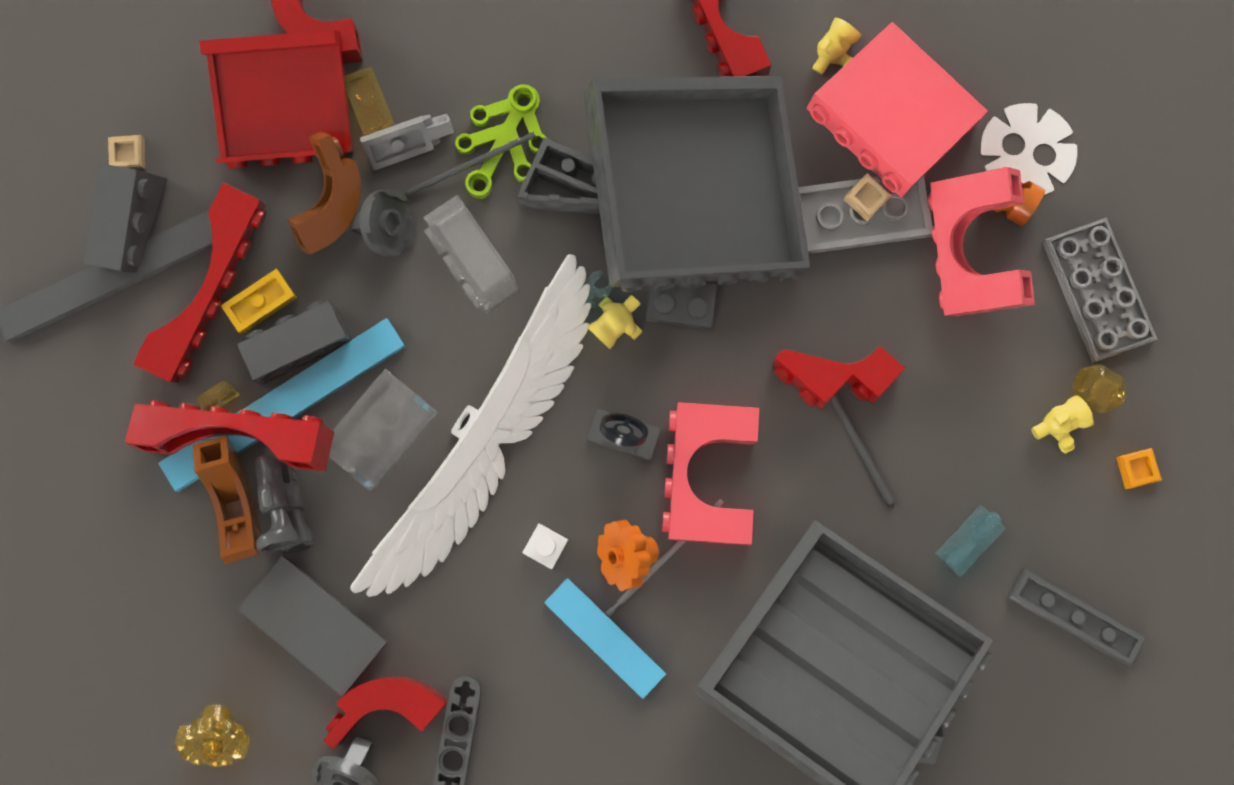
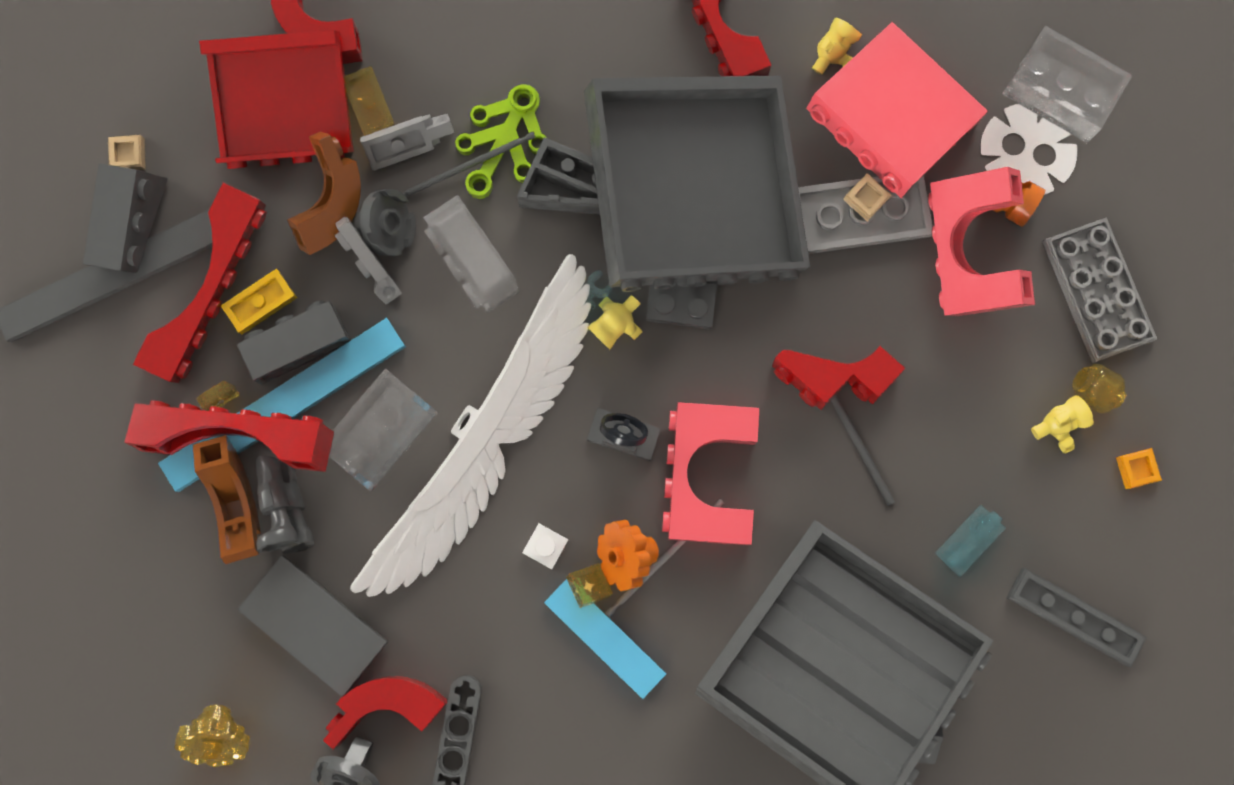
(368, 263): none -> light grey hinge
(589, 585): none -> clear yellow tile
(1067, 84): none -> clear piece

